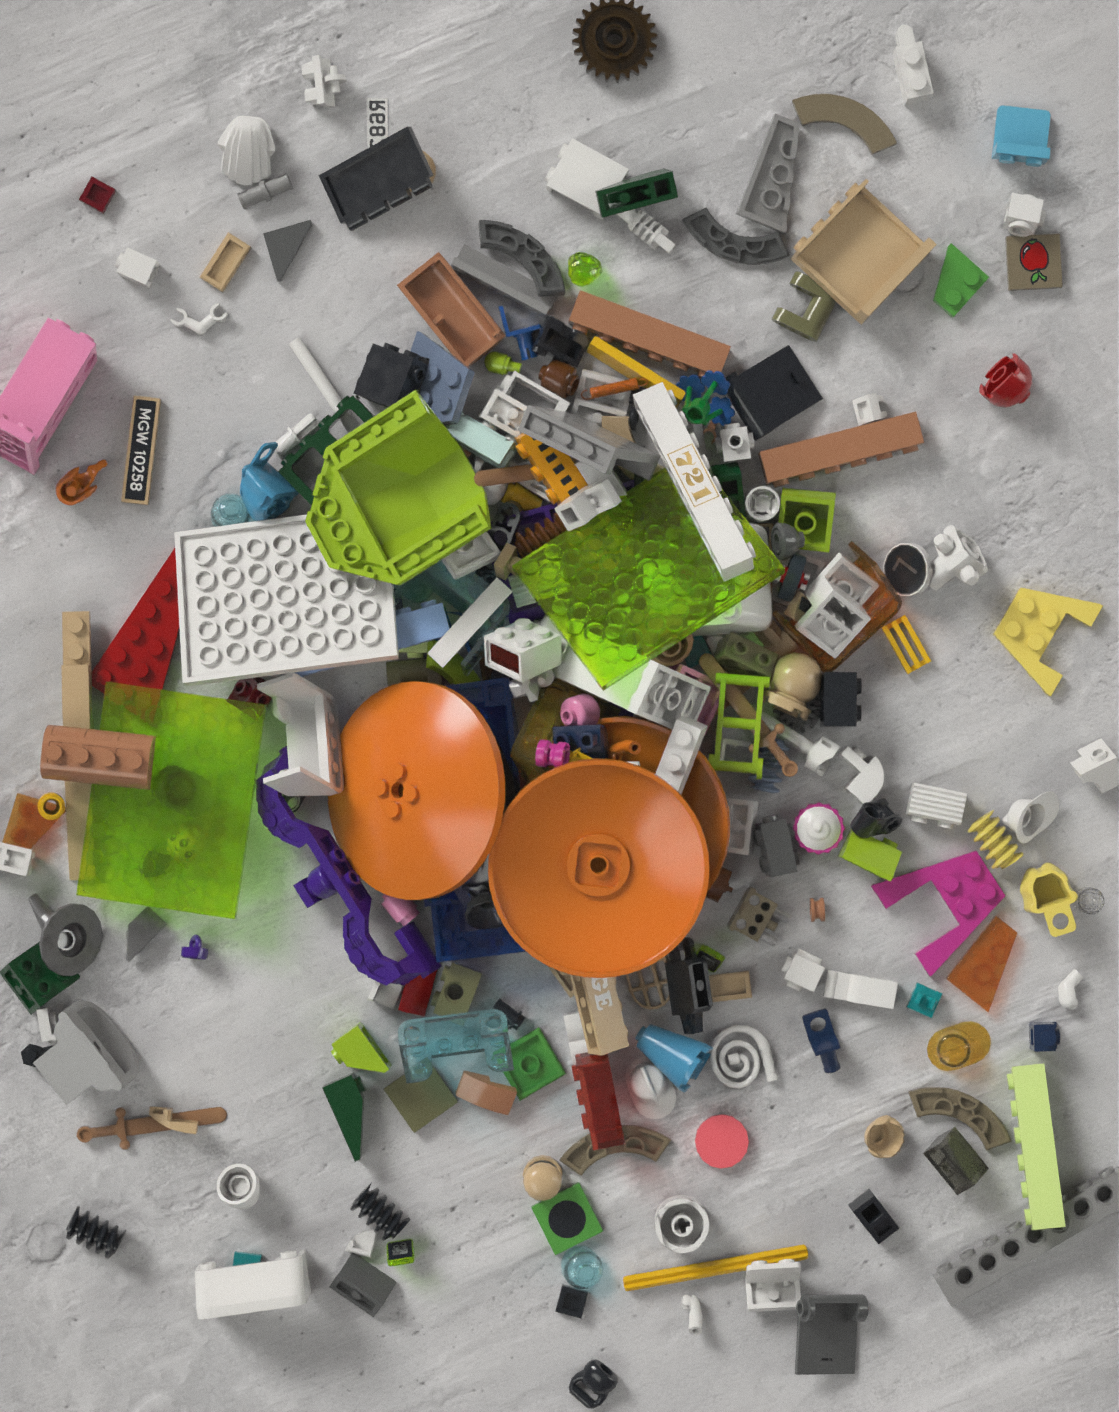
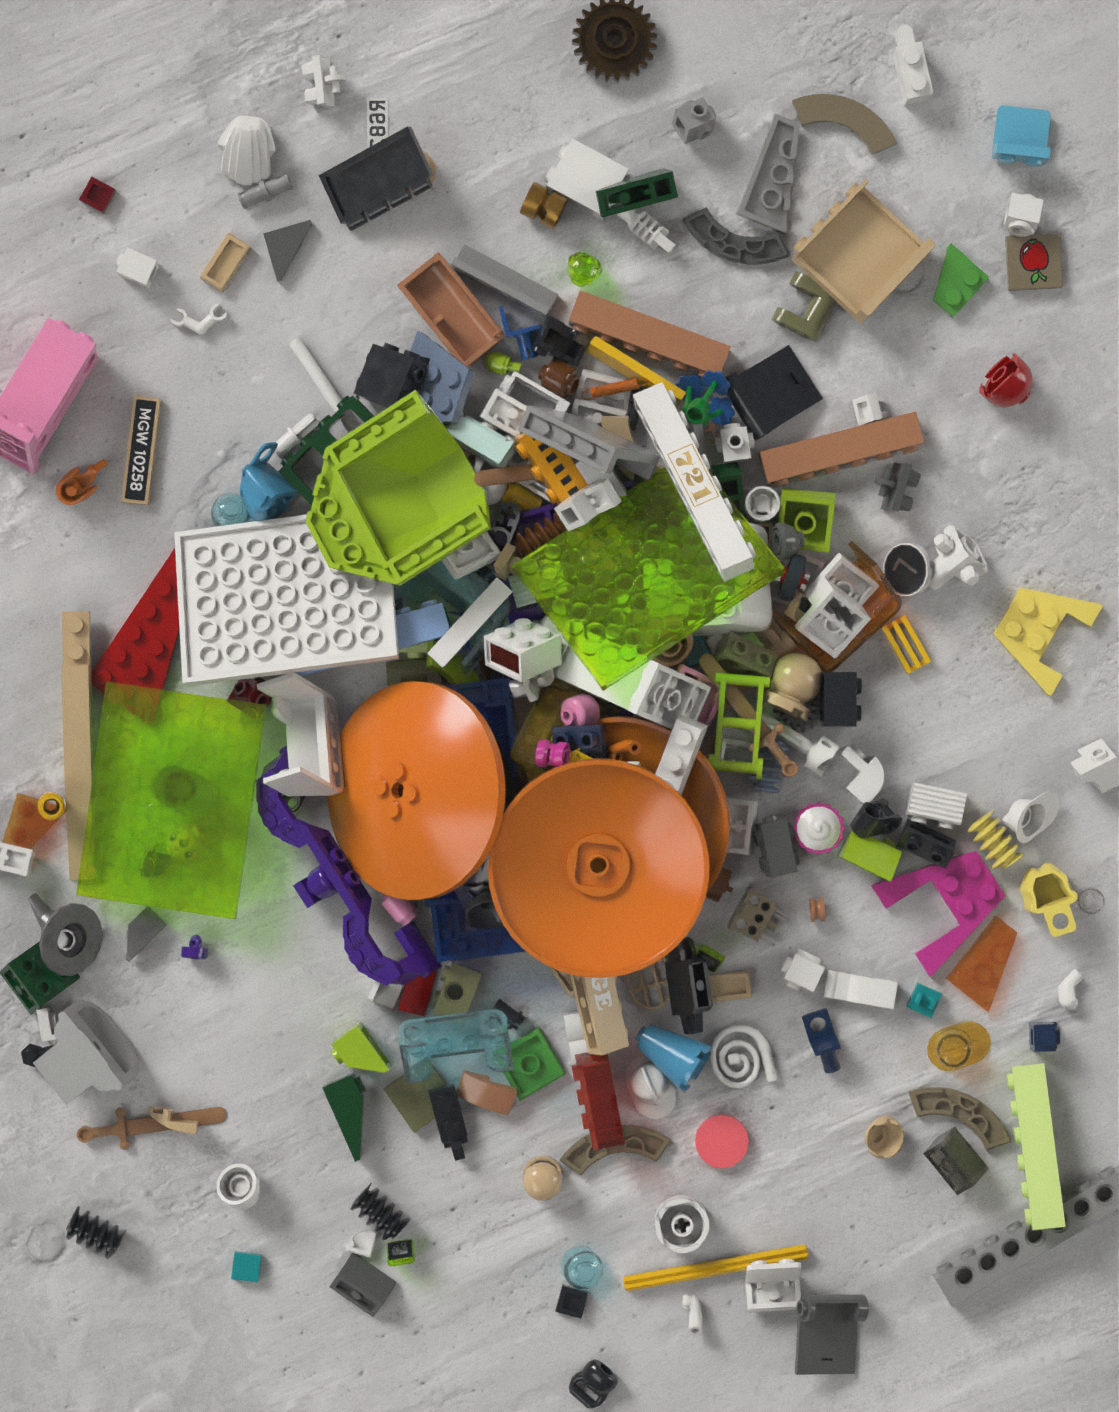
(97, 757): nougat container -> none
(252, 1286): white windscreen -> none
(449, 1119): none -> black hinge
(527, 251): dark grey tile -> none
(543, 205): none -> pearl gold wheel
(567, 1218): bright green tile -> none
(694, 120): none -> light grey brick
(873, 1216): black brick -> none
(894, 485): none -> dark grey hips
(926, 843): none -> black bracket

